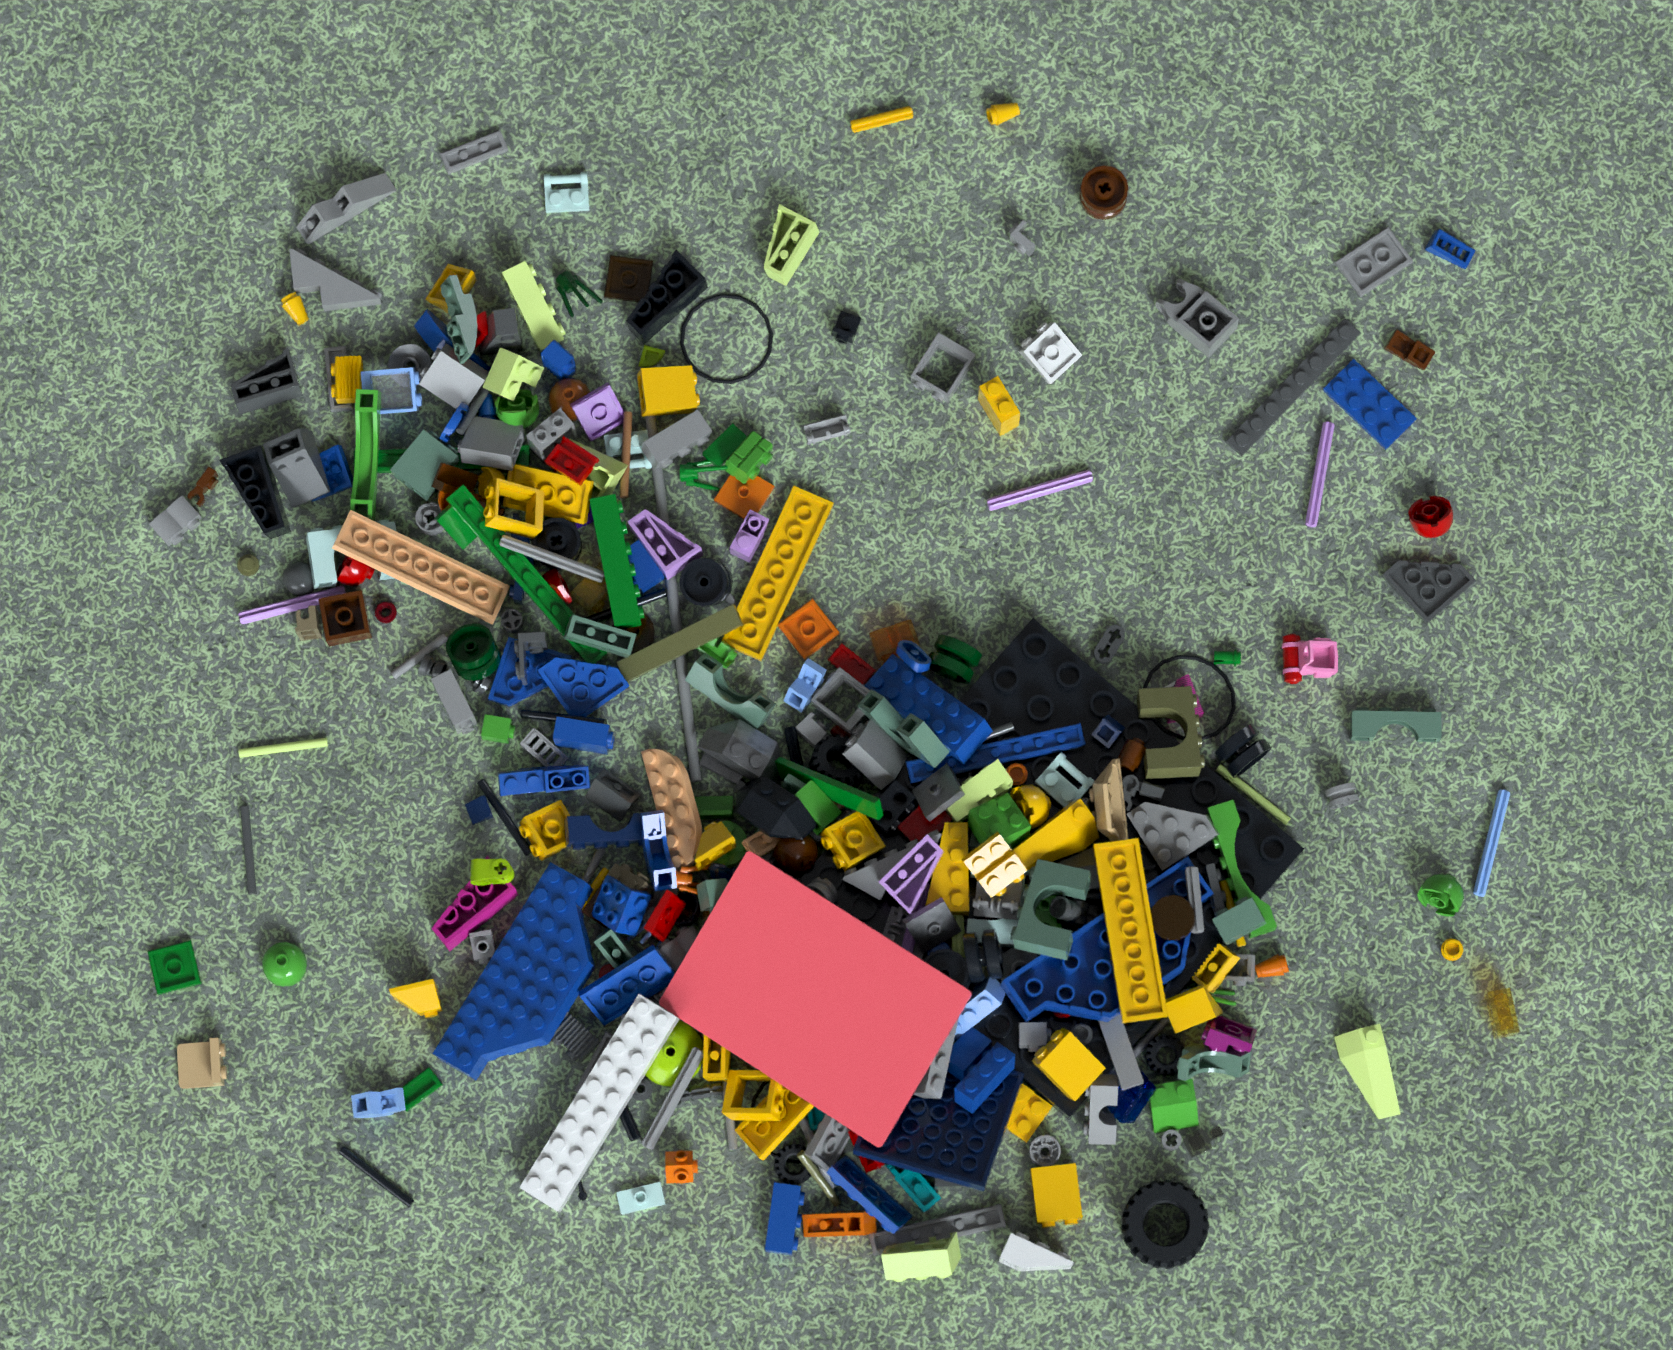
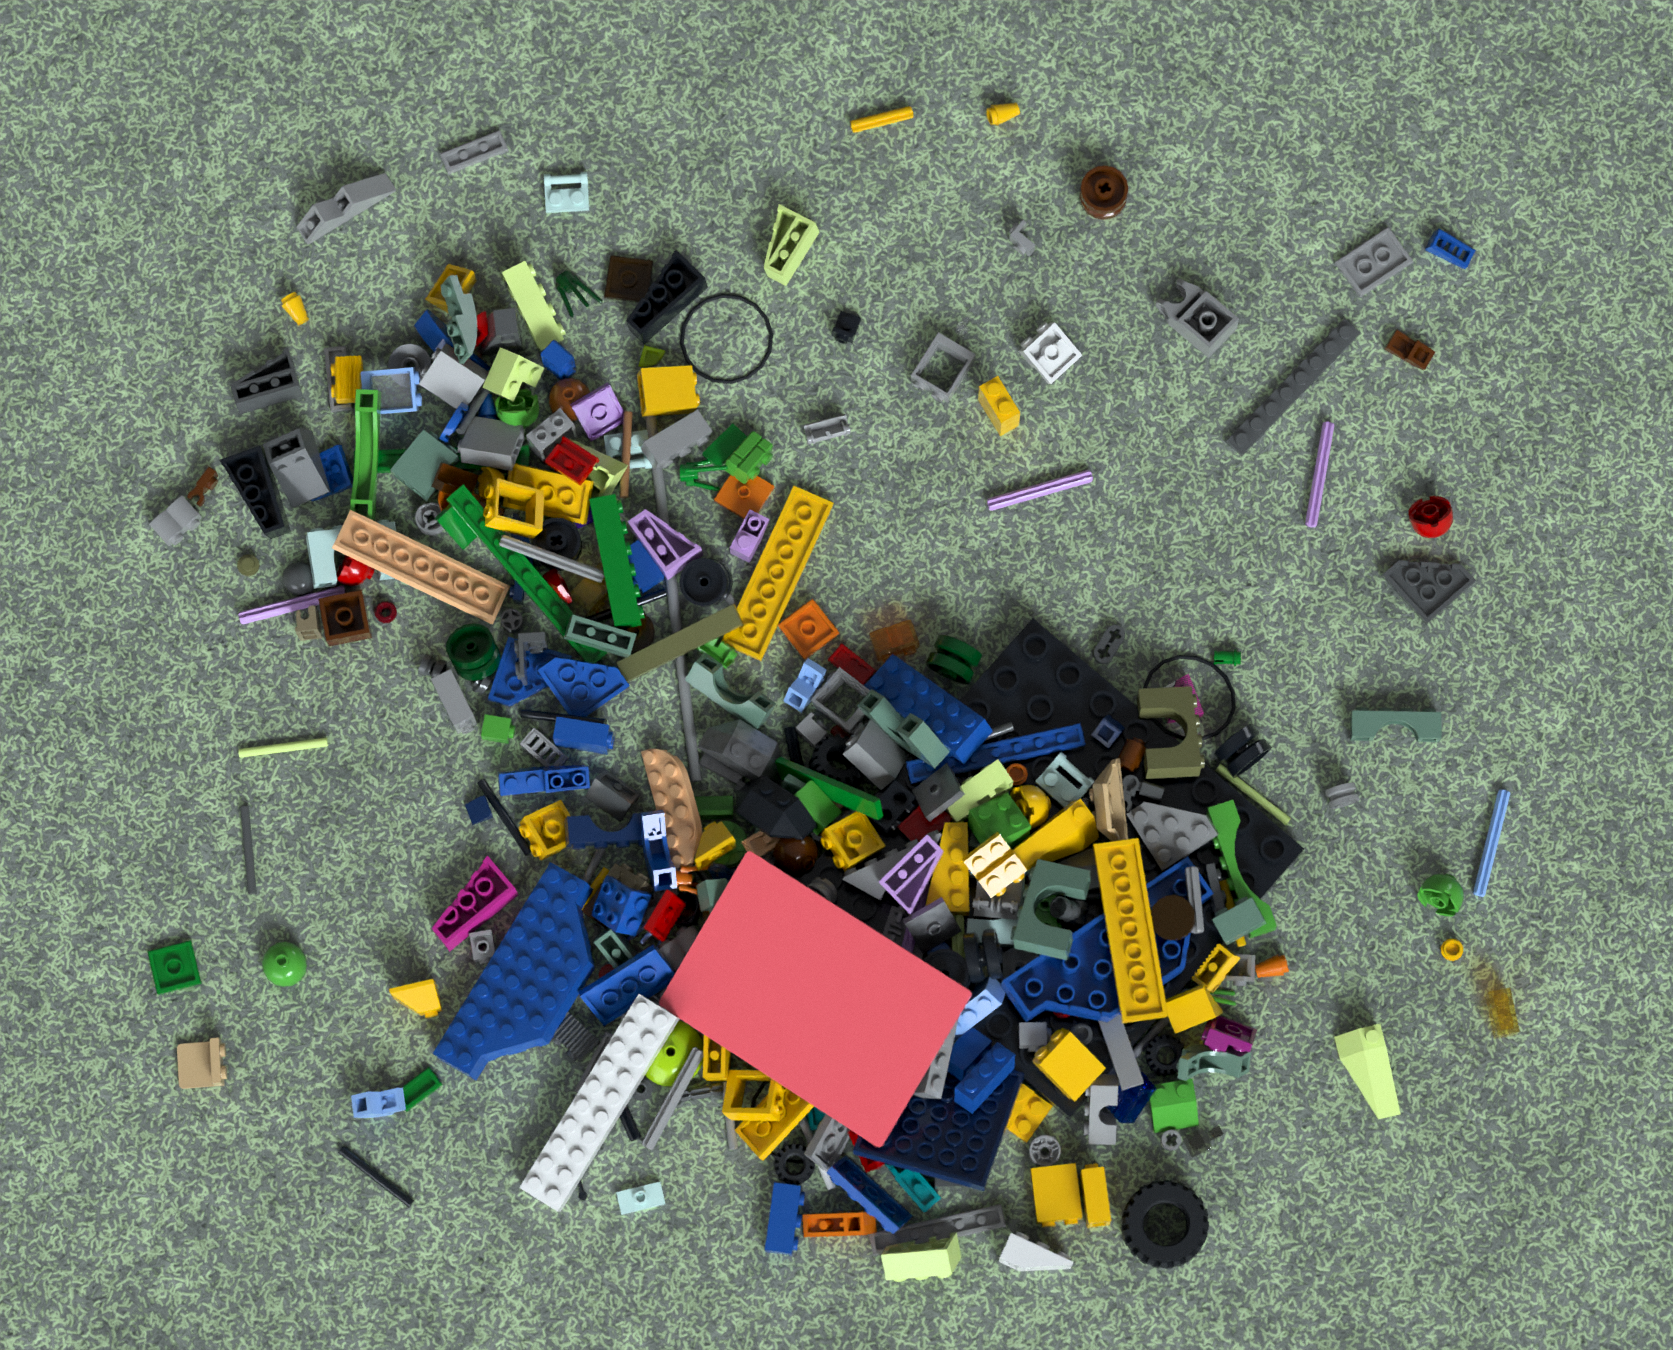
(335, 289): light grey slope -> none
(401, 669): light grey bar -> none
(487, 872): lime piece -> none
(680, 1166): orange brick -> none
(818, 1177): olive bar -> none
(913, 656): blue plate -> none
(1095, 1196): none -> yellow brick
(1309, 657): bright pink piece -> none
(1369, 404): blue plate -> none

